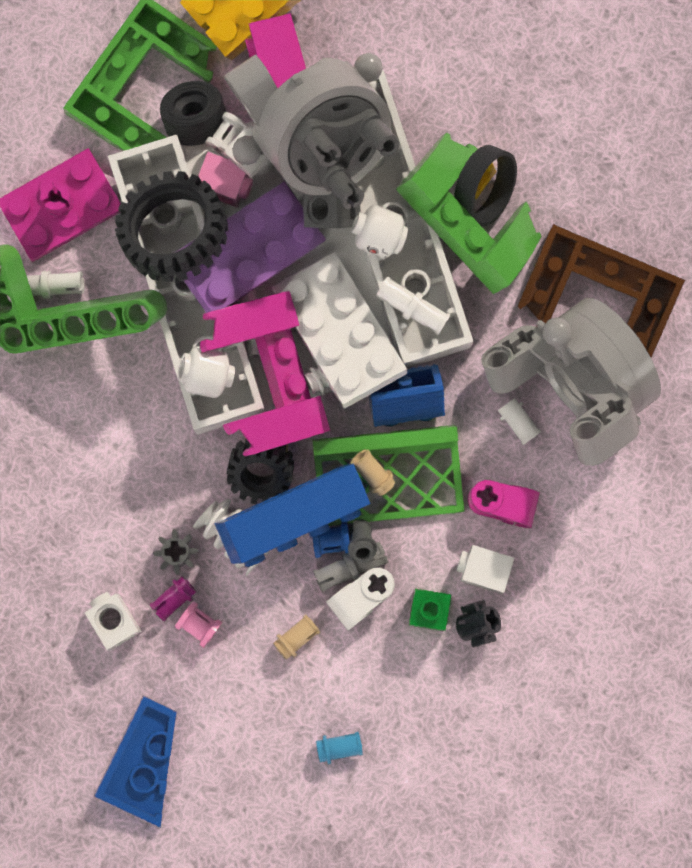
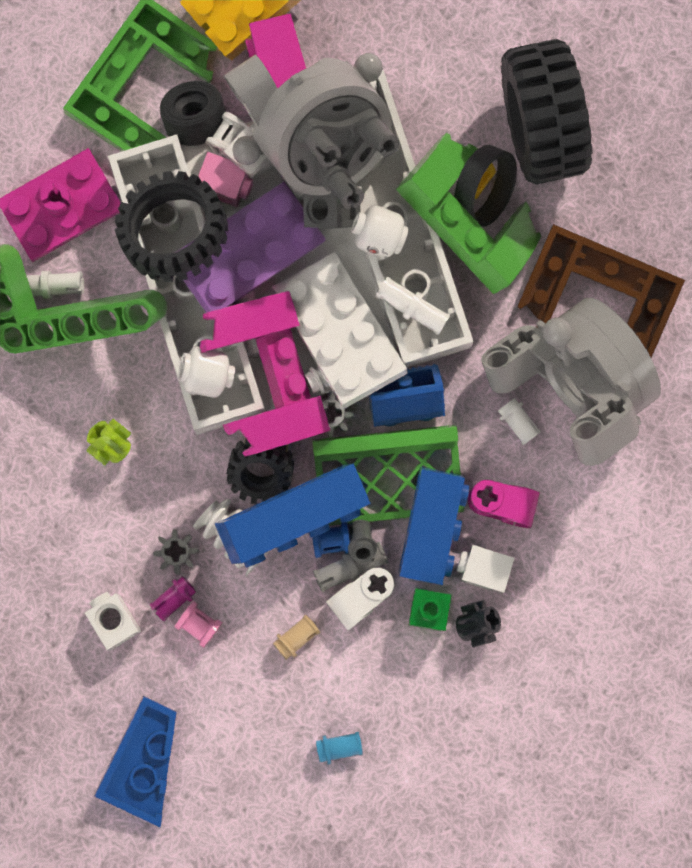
(108, 442): none -> lime gear
(339, 421): none -> white gear
(374, 474): tan pin -> none
(433, 526): none -> blue brick
(546, 111): none -> black tyre

